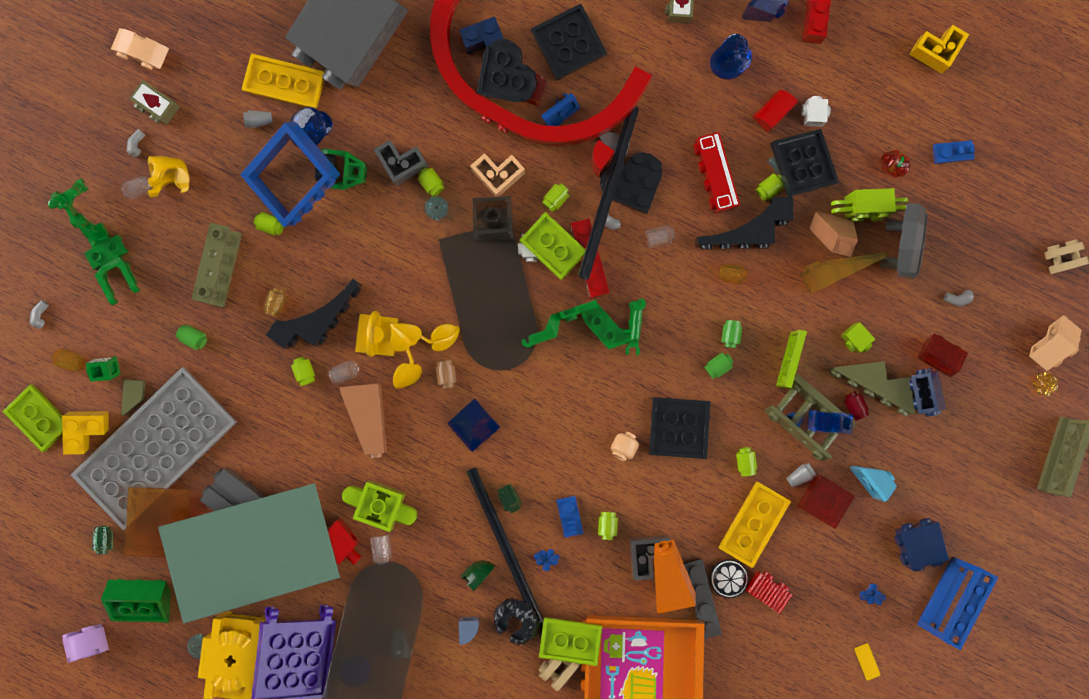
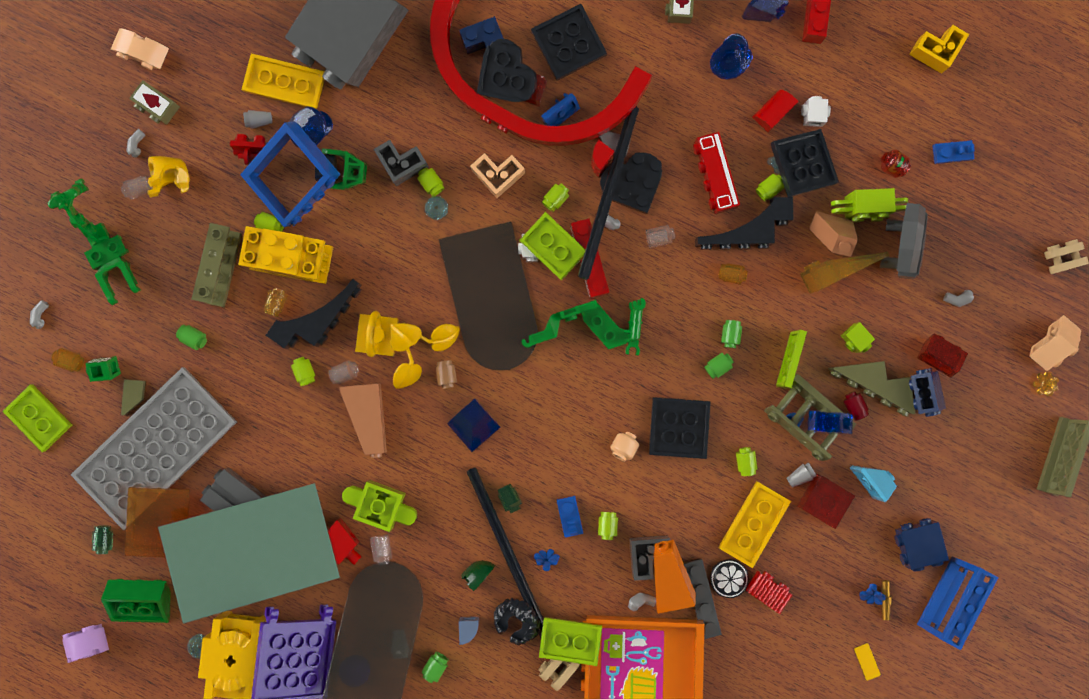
(78, 427): yellow brick -> none
(245, 149): none -> red hips
(285, 255): none -> yellow piece
(435, 667): none -> bright green brick
(493, 219): clear smoke brick -> none
(641, 599): none -> light grey arm
(886, 604): none -> pearl gold bar

